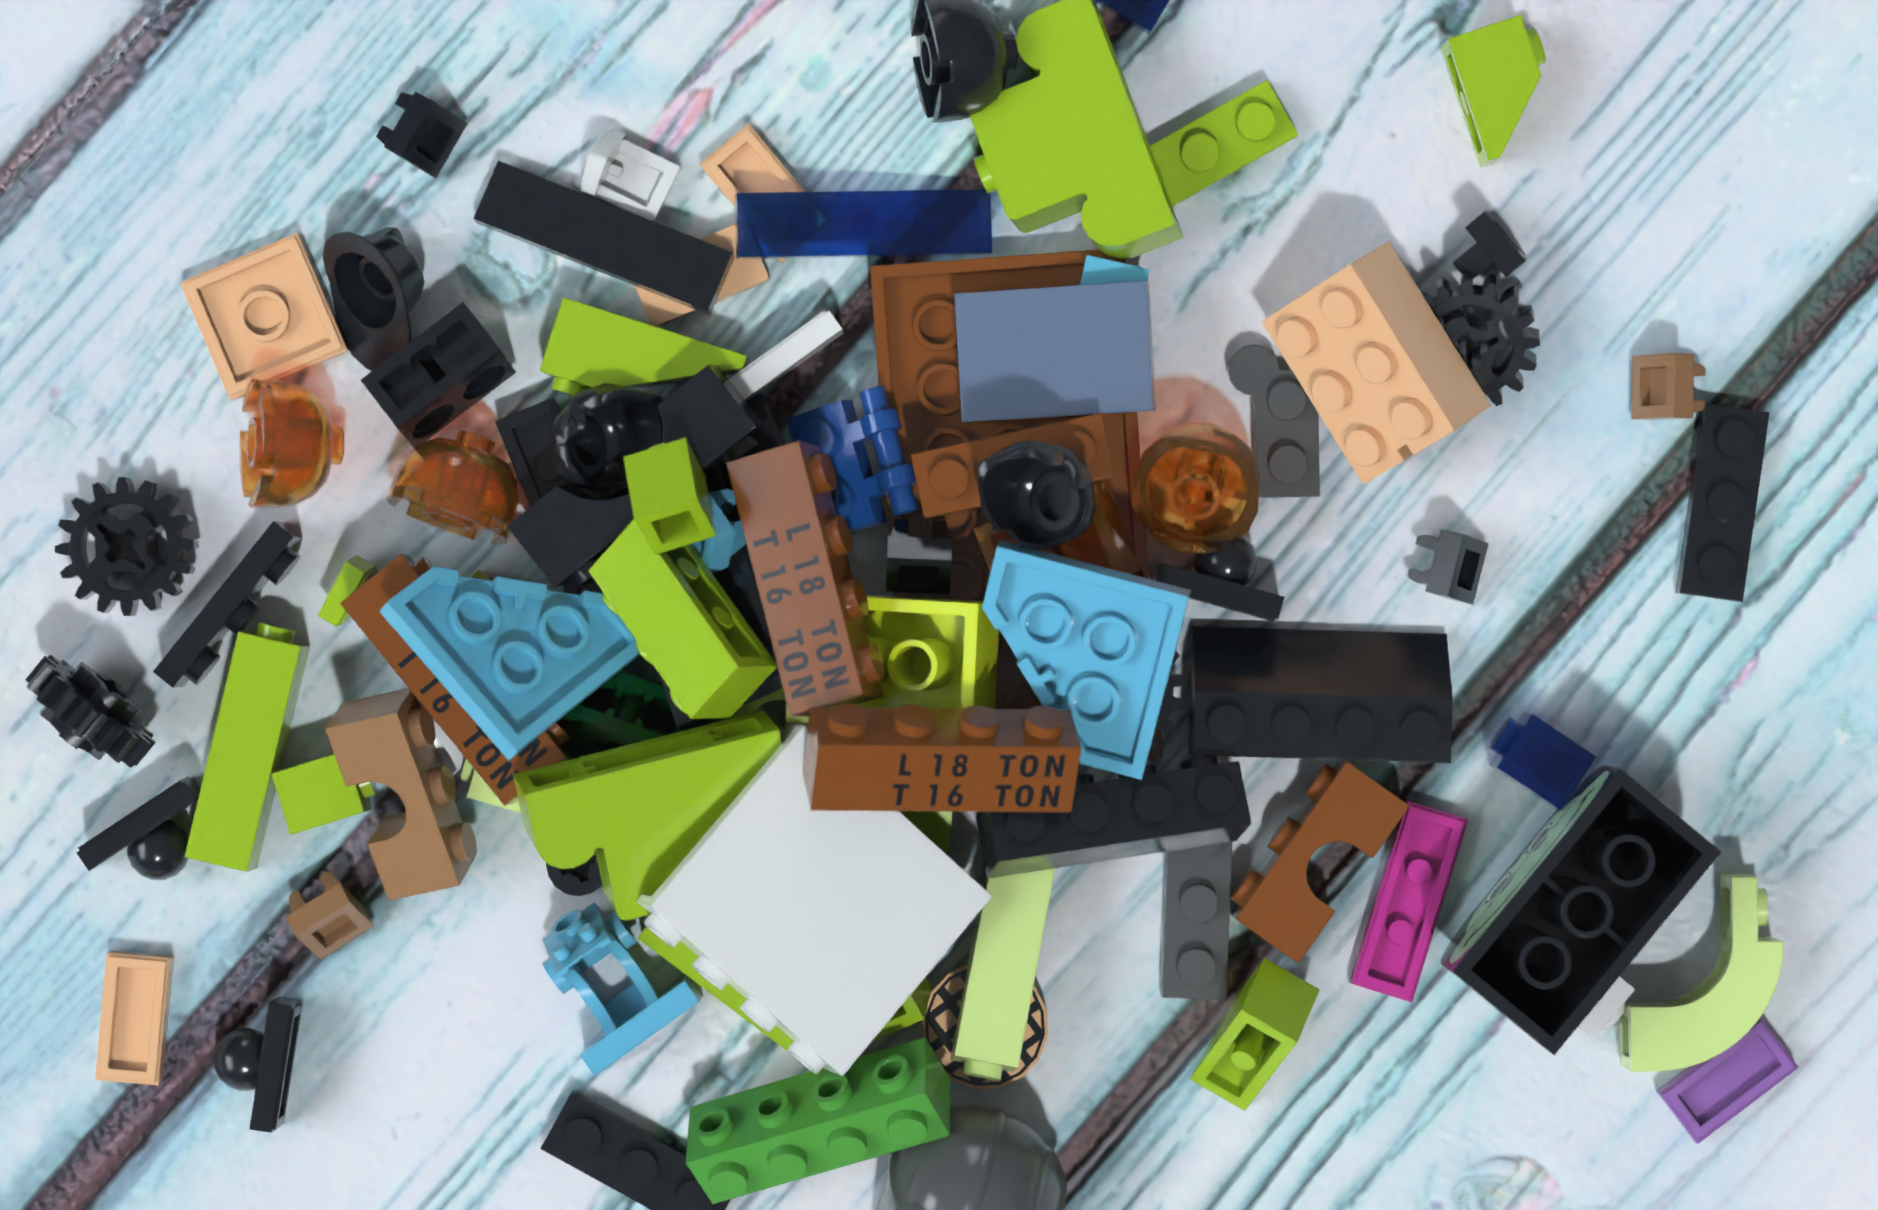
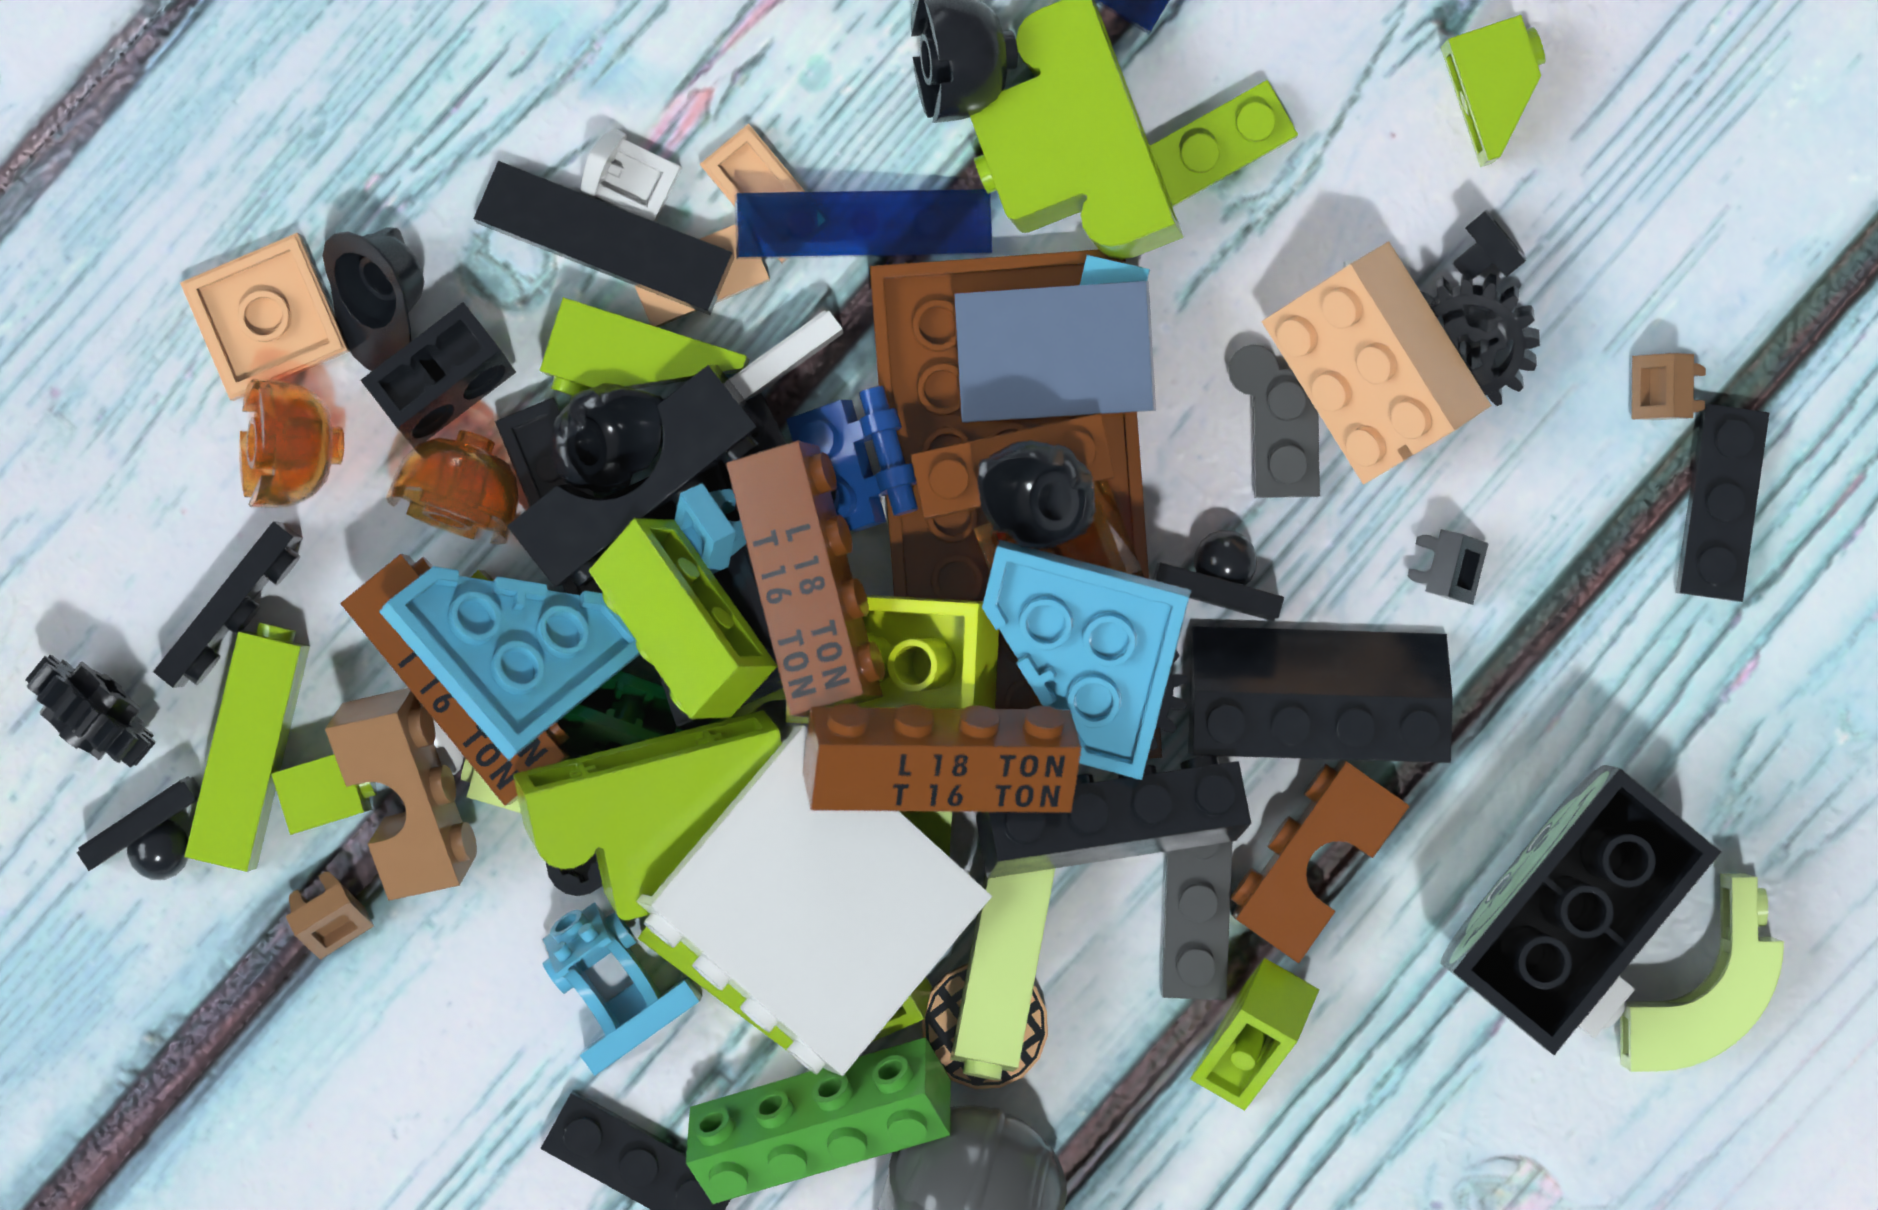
(106, 567): black gear -> none
(134, 1018): light nougat tile -> none
(263, 1062): black tile -> none
(351, 577): lime tile -> none
(423, 133): black tile -> none
(669, 496): lime brick -> none
(919, 562): black tile -> none
(1196, 487): clear orange cylinder -> none
(1408, 901): dark pink tile -> none
(1539, 759): clear blue brick -> none
(1723, 1086): medium lavender tile -> none

